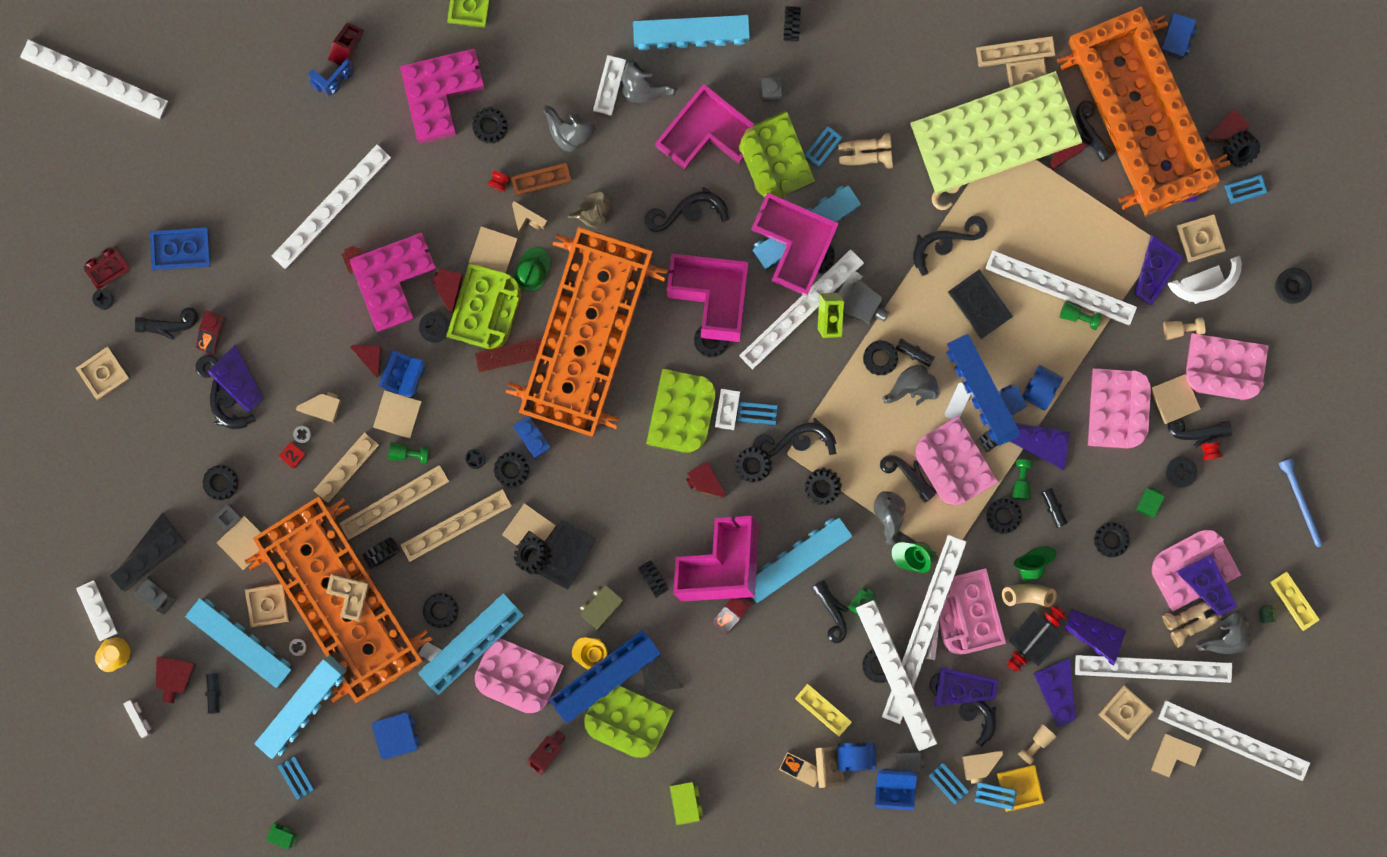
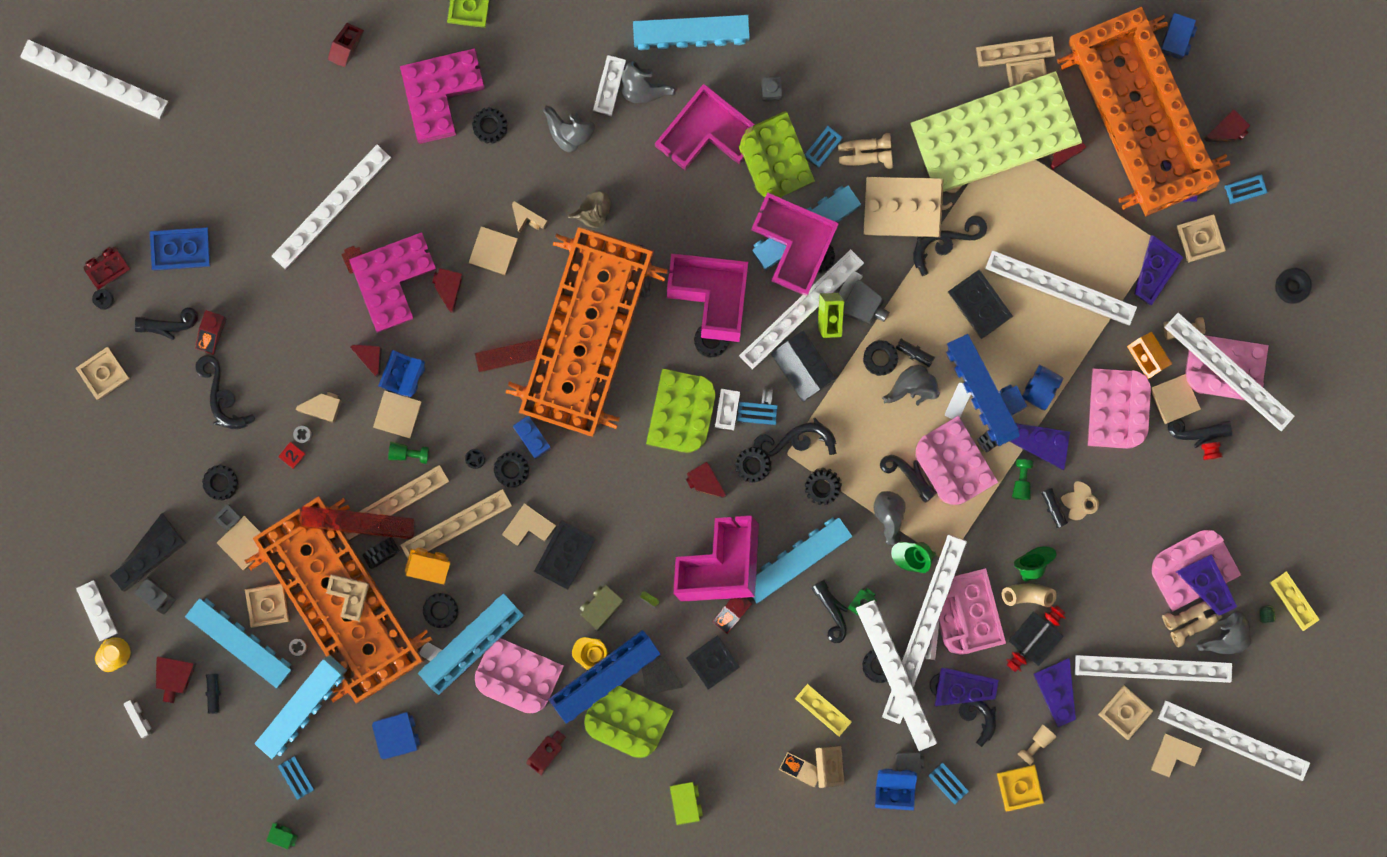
(236, 379): dark purple wing -> none
(334, 81): blue bracket -> none
(346, 468): tan plate -> none
(356, 522): none -> clear red plate
(427, 320): black gear -> none
(427, 565): none -> light orange brick
(485, 308): lime plate -> none
(498, 181): red wheel -> none
(532, 269): green piece -> none
(540, 559): black tyre -> none
(541, 179): dark orange plate -> none
(649, 599): none -> clear neon green tile
(653, 578): black tyre -> none
(712, 662): none -> black plate
(716, 201): black plant -> none
(767, 395): none -> light grey bush
(792, 23): black tyre -> none
(803, 366): none -> black slope
(856, 758): blue brick -> none
(903, 207): none -> tan plate
(979, 792): dark azure tile -> none
(980, 765): tan slope -> none
(1004, 504): black tyre -> none
(1073, 313): green piece -> none
(1077, 501): none -> tan plate
(1091, 137): black plant -> none
(1100, 635): dark purple wing -> none
(1123, 539): black tyre -> none
(1149, 355): none -> light orange brick
(1150, 502): green brick -> none
(1188, 465): black gear -> none
(1207, 284): white piece -> none
(1229, 371): none -> white plate
(1249, 152): black tyre -> none
(1288, 467): medium blue piece -> none

